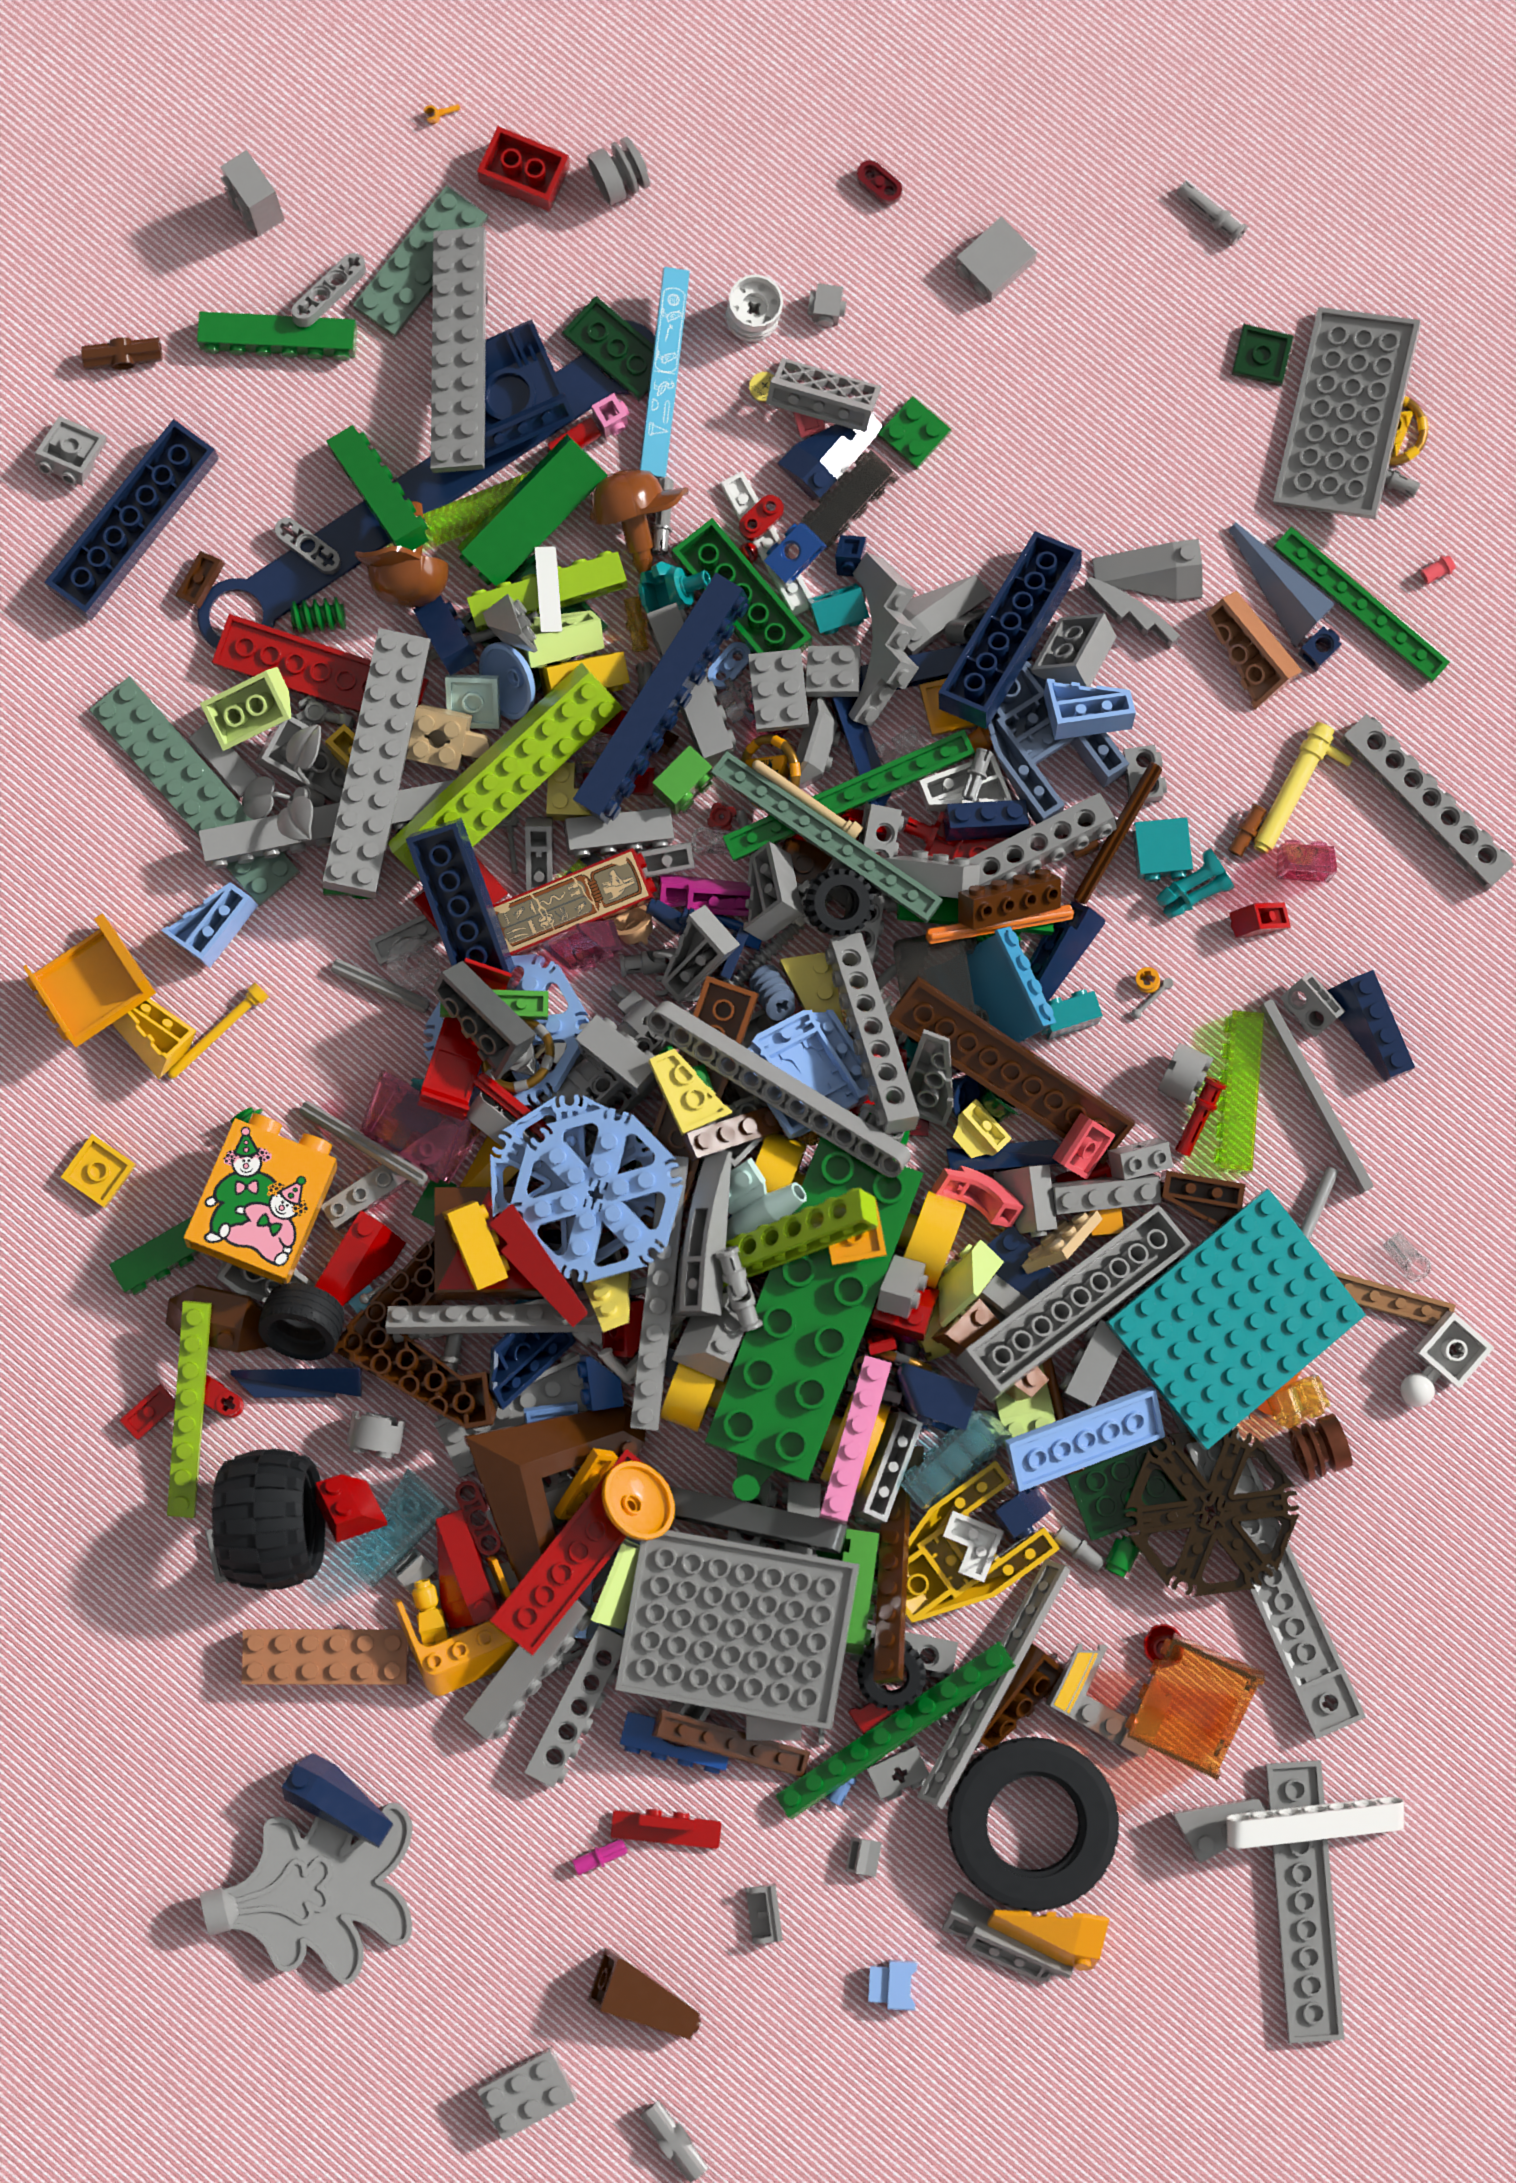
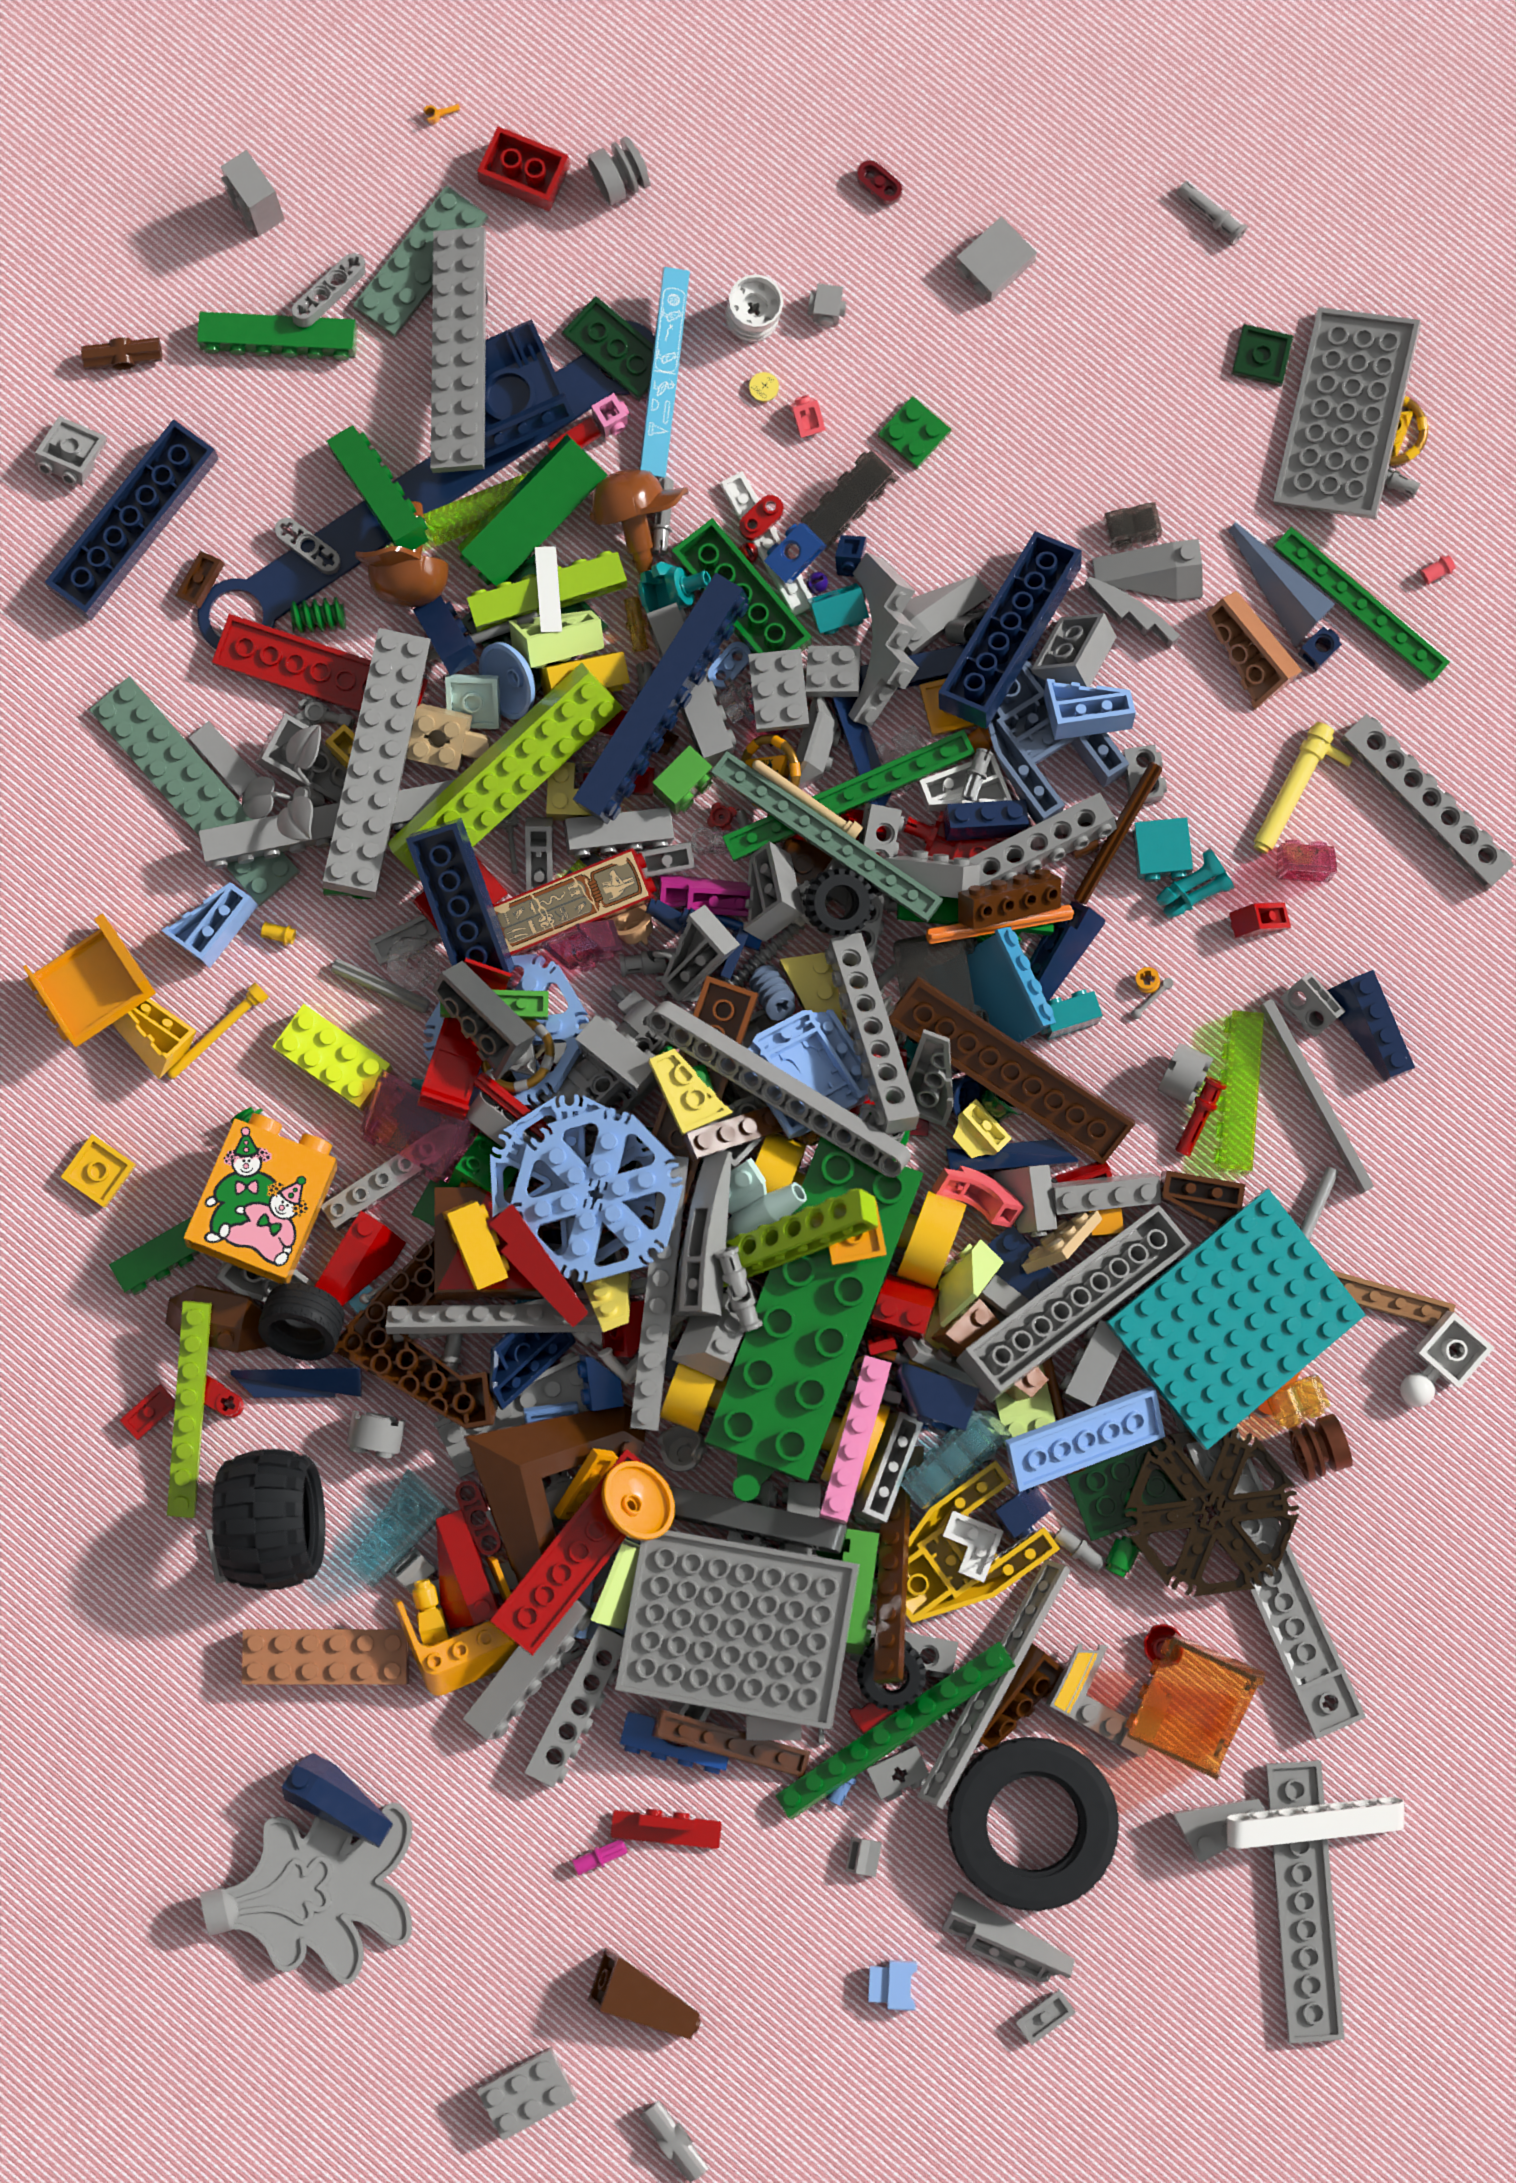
(248, 708): yellowish green slope -> none
(278, 933): none -> yellow pin
(331, 1056): none -> neon yellow brick
(348, 1507): red slope -> none
(363, 1143): light grey axle -> none
(476, 1165): none -> green bracket
(511, 624): light grey slope -> none
(682, 1448): none -> light grey cap
(764, 1914): light grey hinge -> none
(818, 587): none -> dark purple hinge
(825, 456): dark blue wedge -> none
(827, 405): light grey fence -> none
(902, 1287): light grey brick -> none
(936, 1359): none -> light grey plate
(1045, 2017): none -> light grey plate
(1065, 1939): light orange wedge -> none
(1083, 1146): coral slope -> none
(1133, 526): none -> clear smoke brick
(1140, 1159): light grey brick -> none
(1247, 830): dark orange pin -> none
(1405, 1254): clear piece -> none

